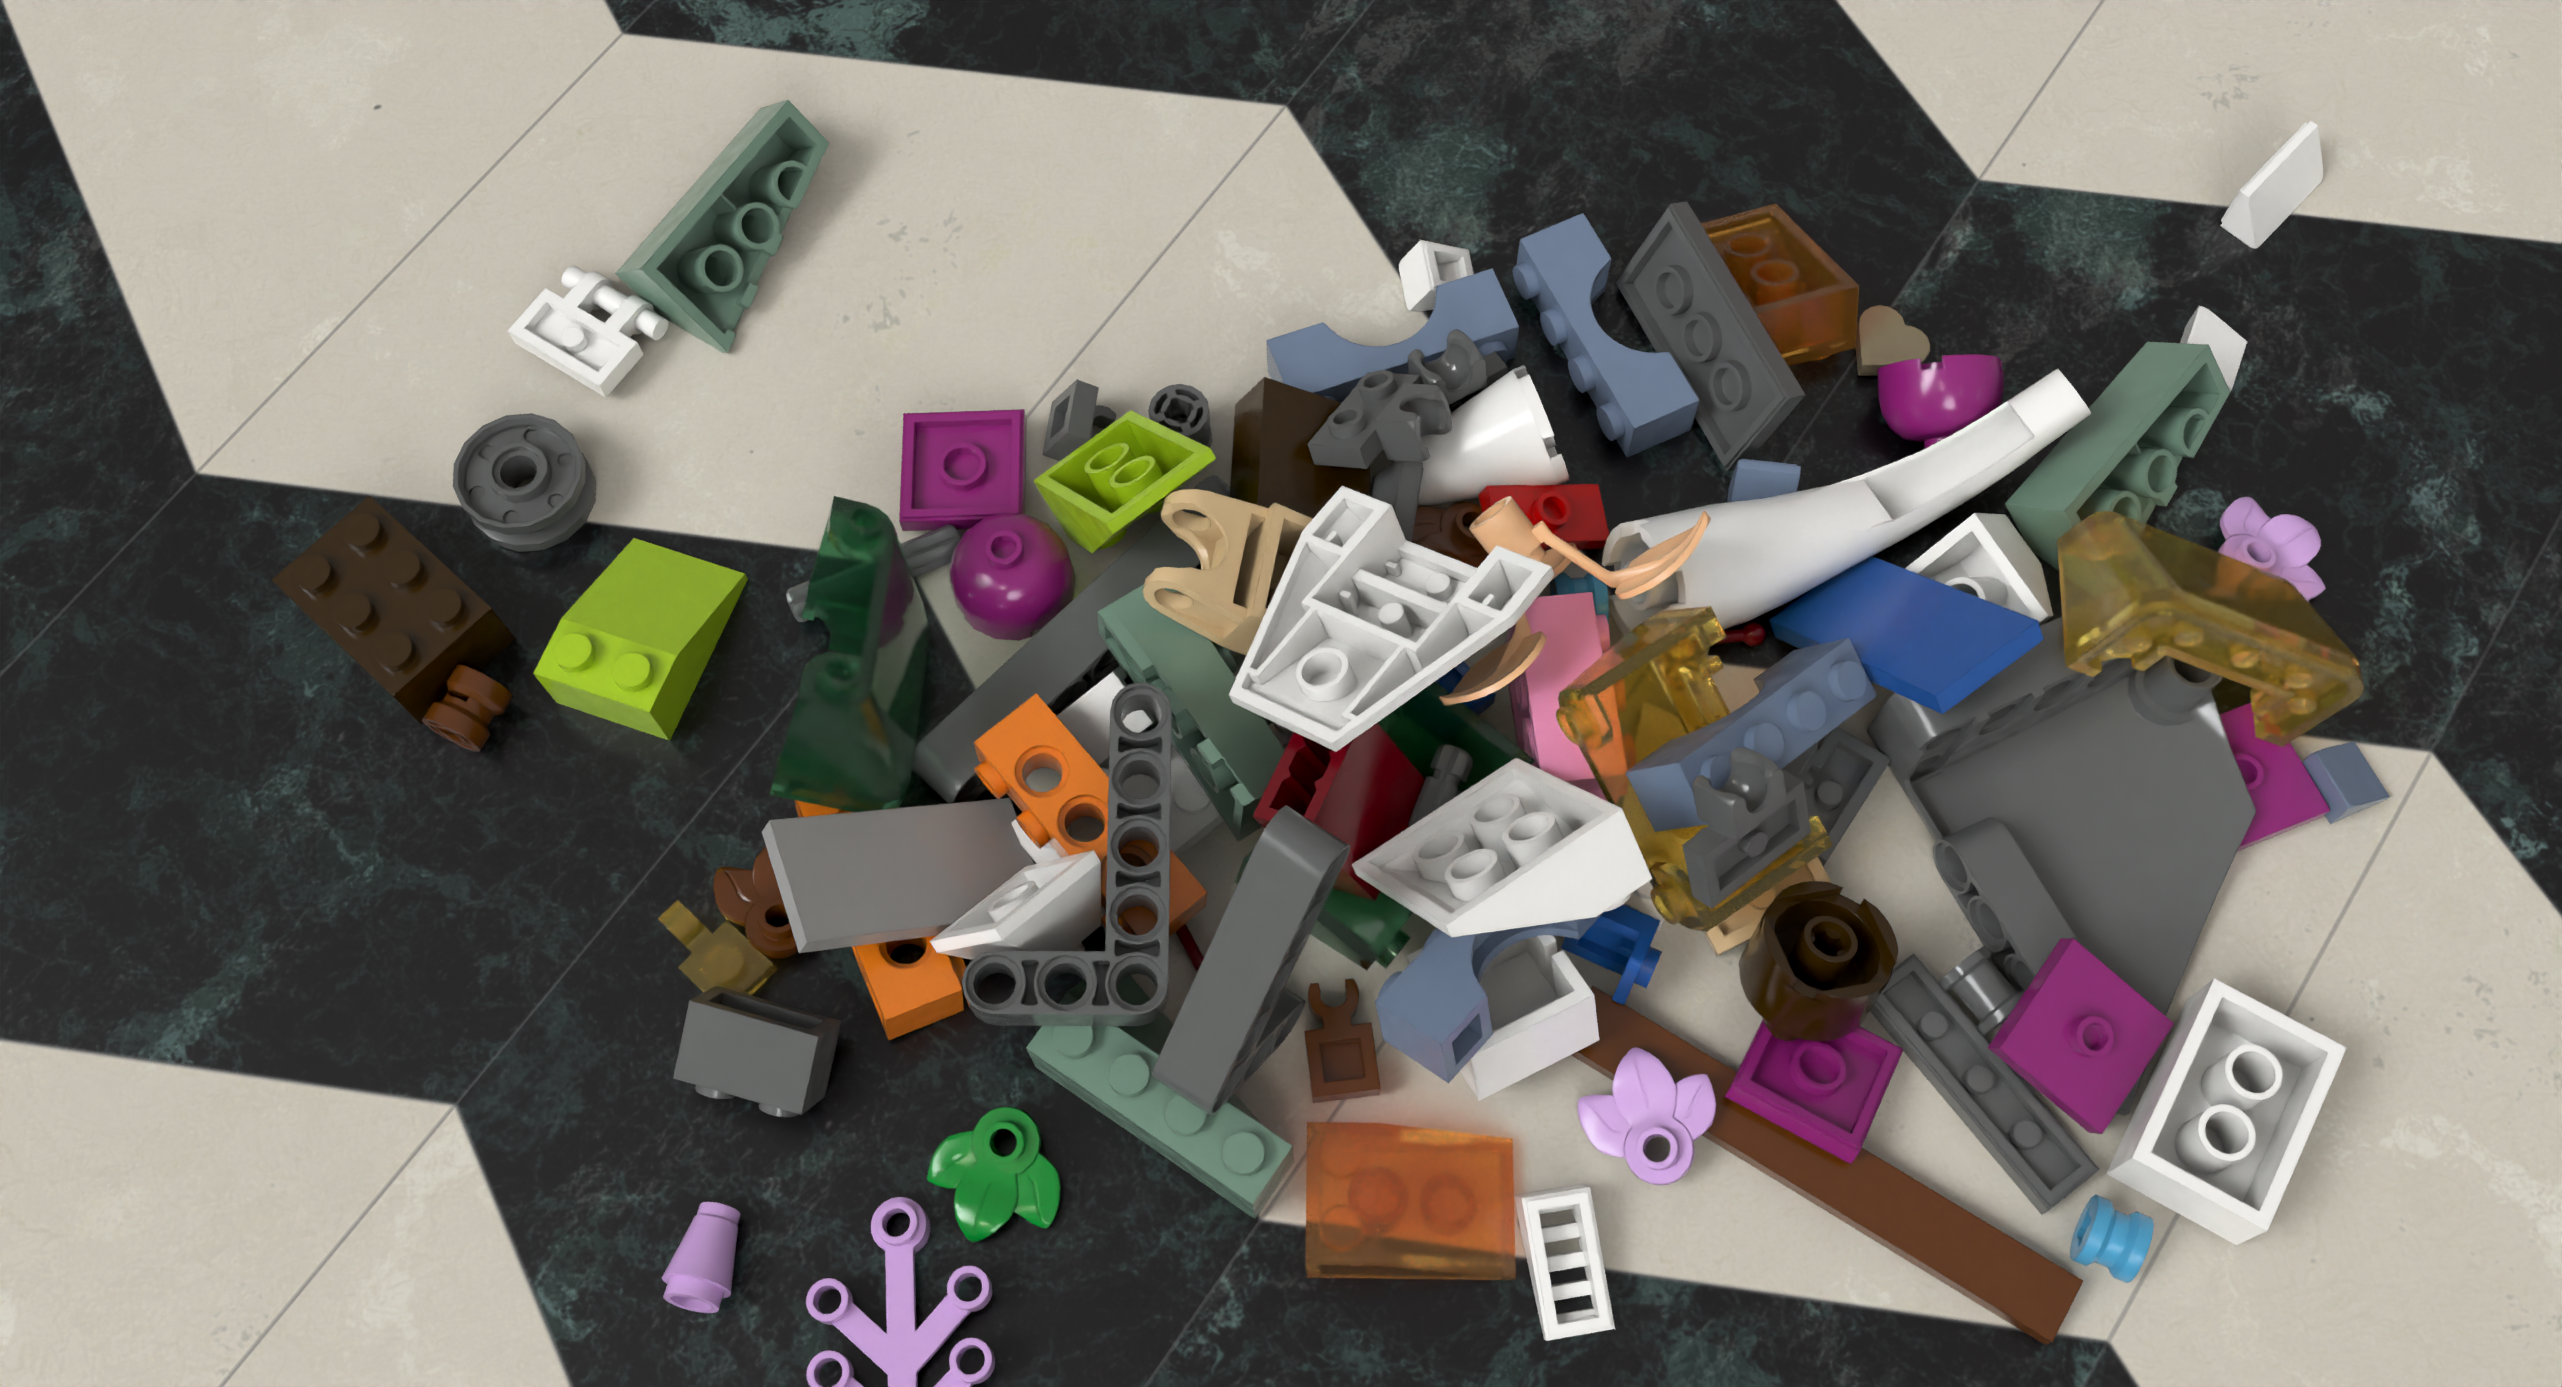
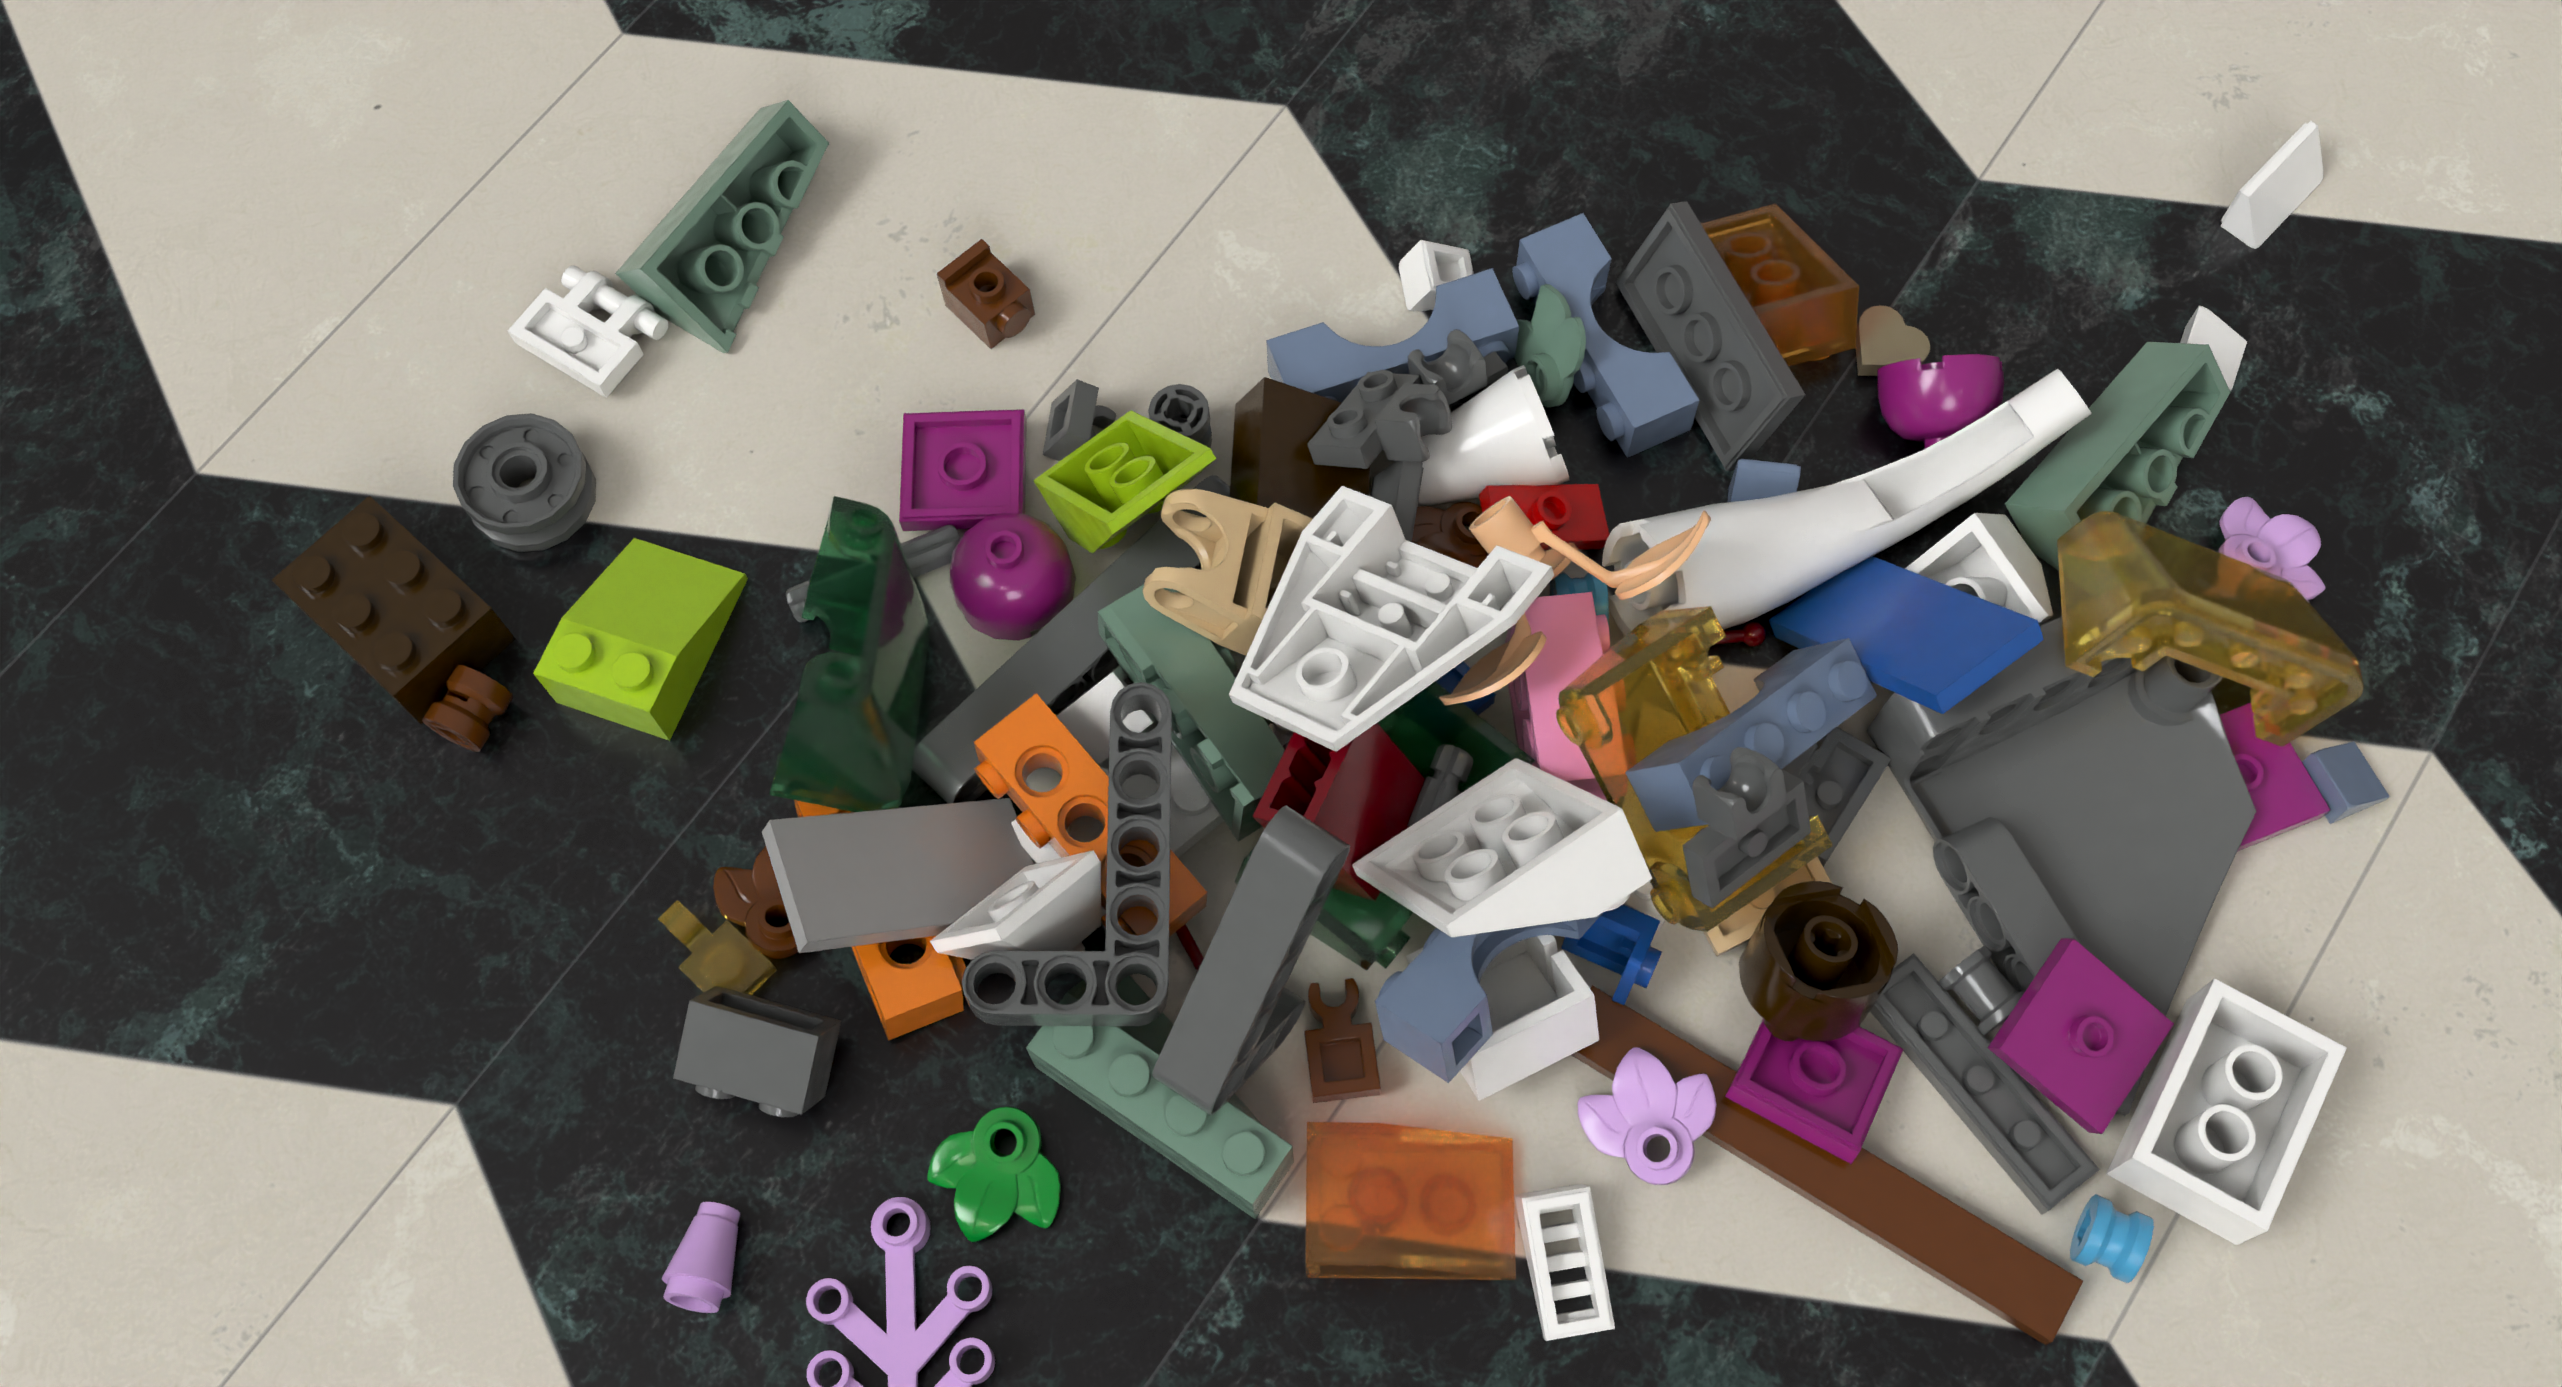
(986, 295): none -> reddish brown brick
(1551, 346): none -> sand green plate

